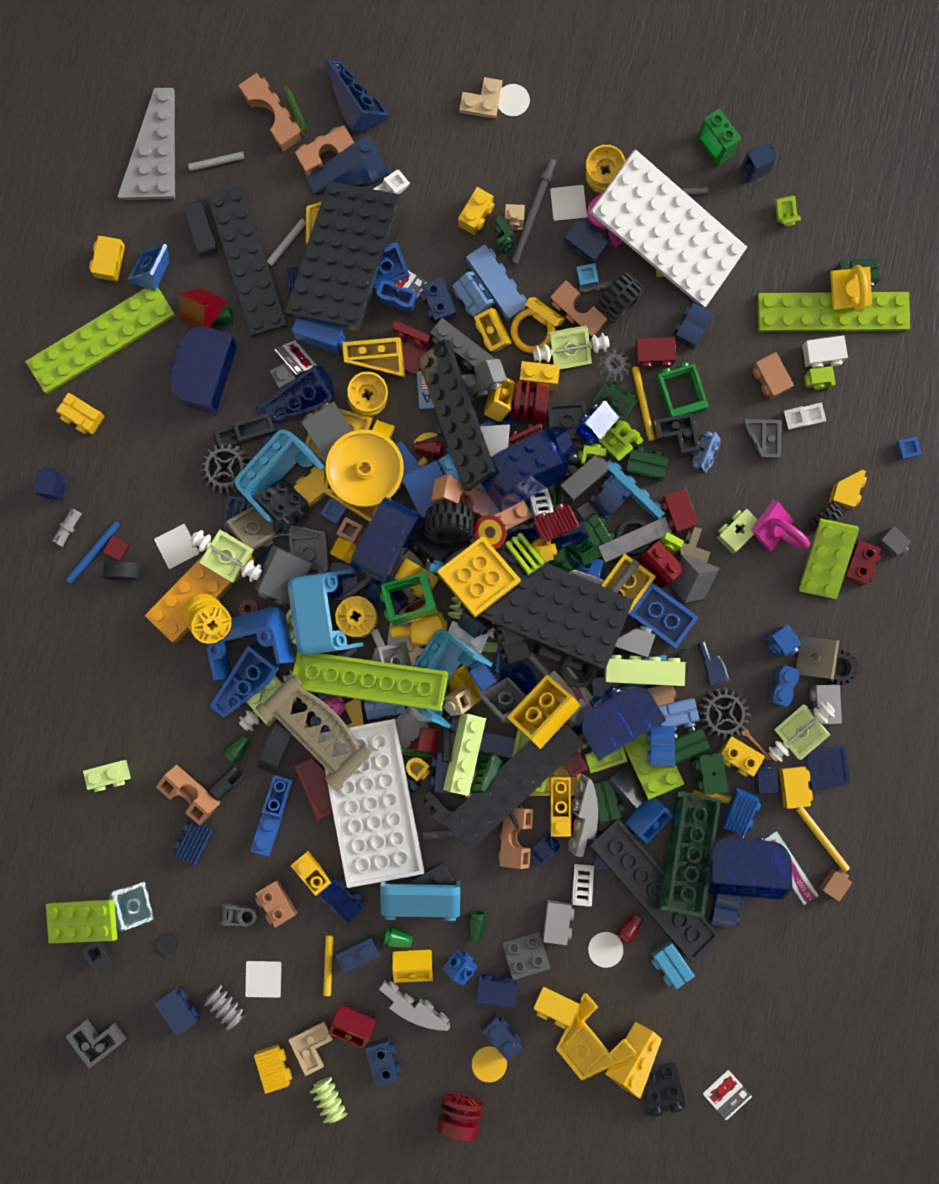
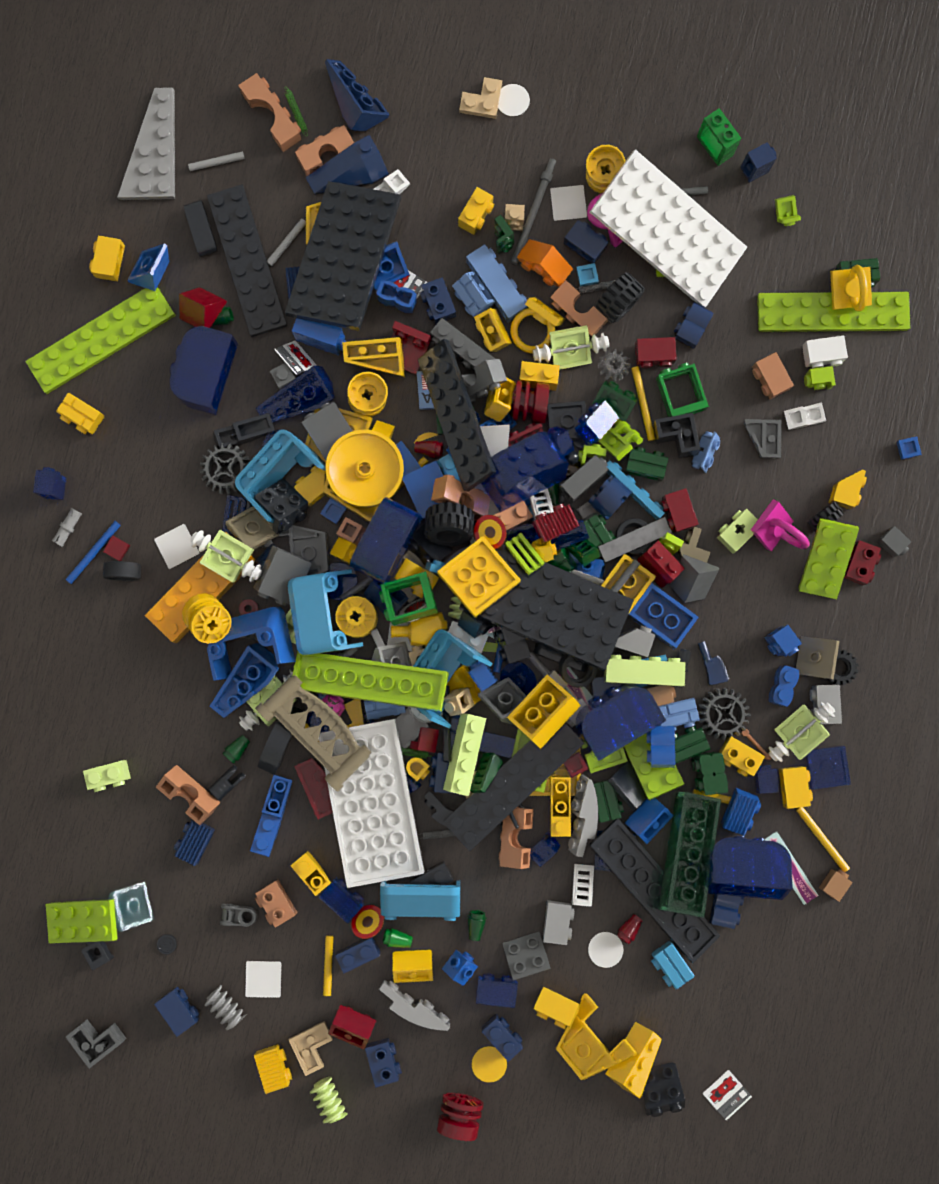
(367, 922): none -> sticker
(545, 261): none -> orange brick

